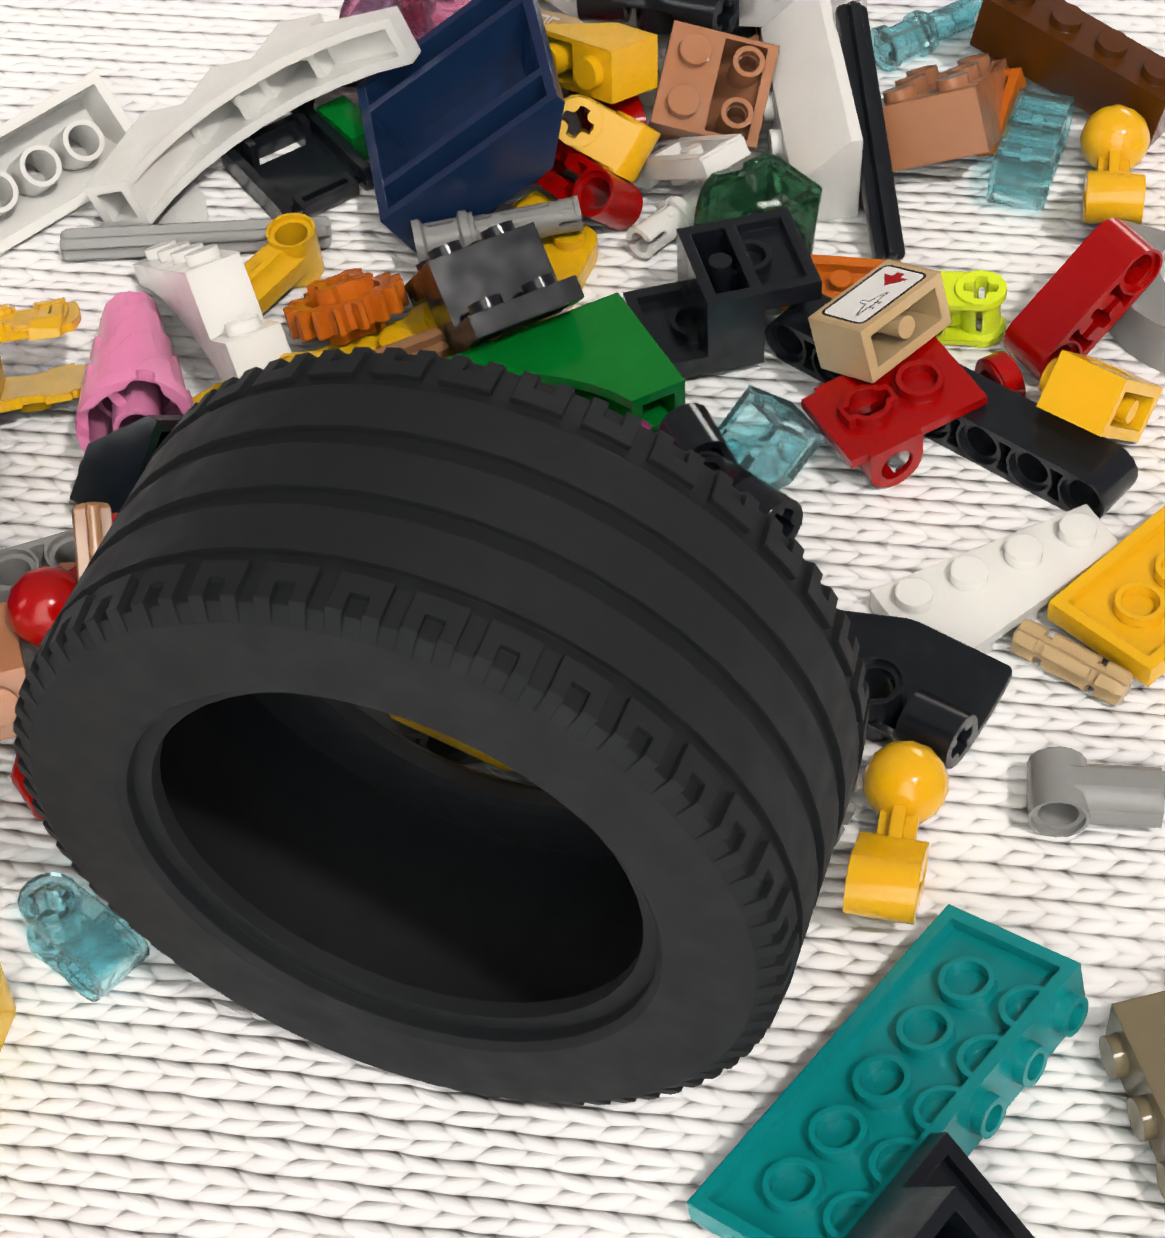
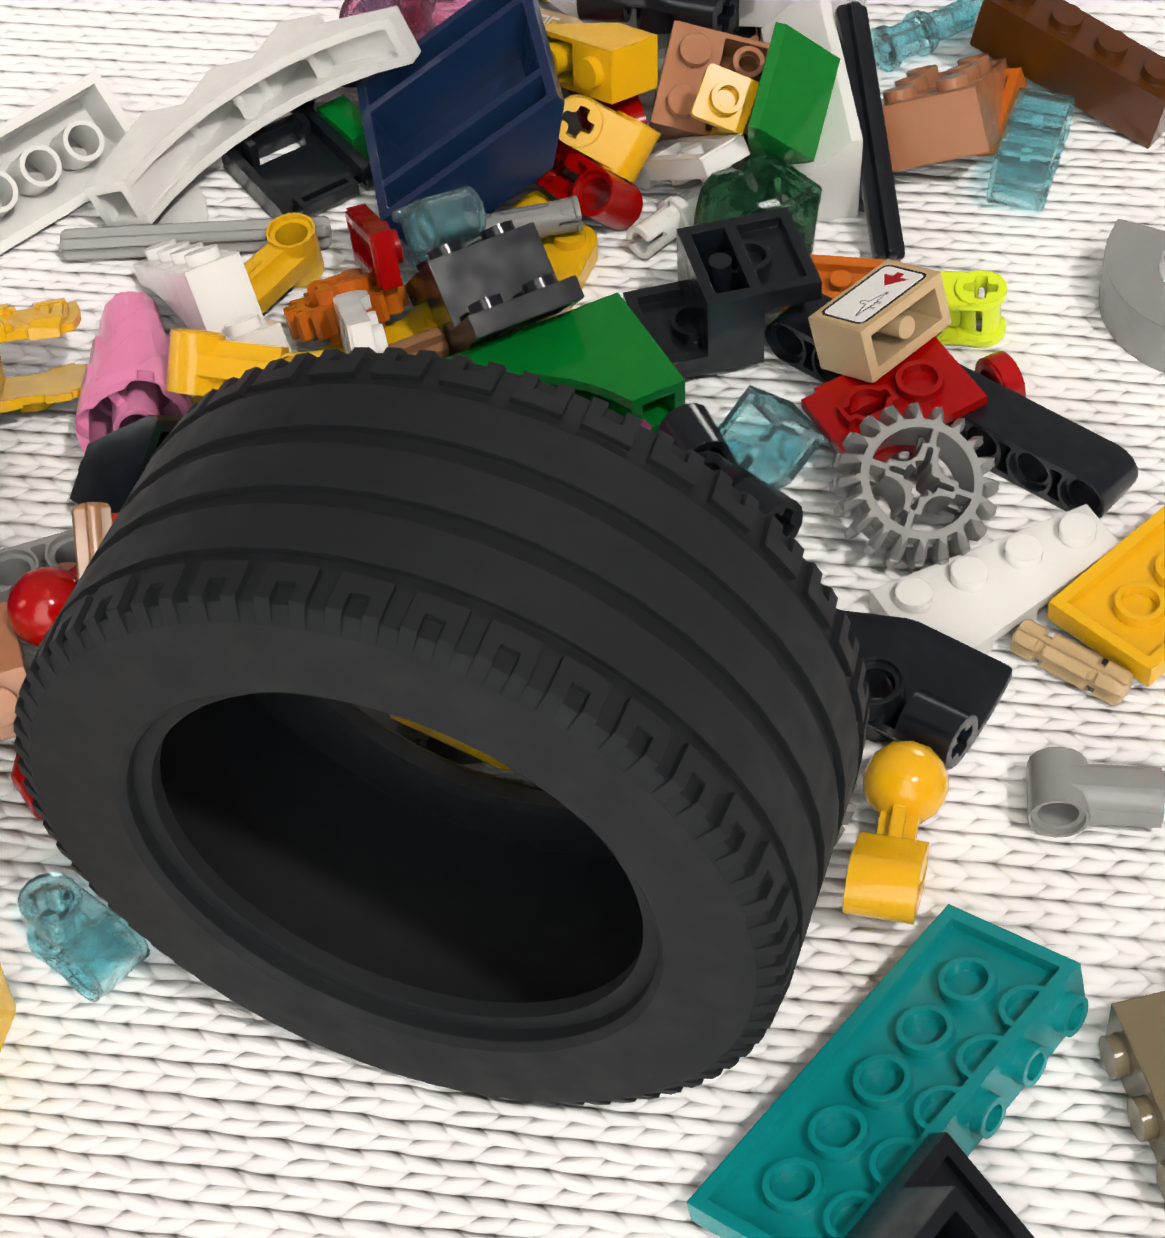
(207, 359): none -> yellow piece
(357, 325): none -> white hinge
(375, 246): none -> red plate
(439, 220): none -> clear light blue piece
(725, 100): none -> yellow bracket
(791, 97): none -> green slope
(963, 496): none -> light grey gear
(1084, 296): red beam -> none
(1098, 396): yellow brick -> none
(1114, 143): yellow beam -> none

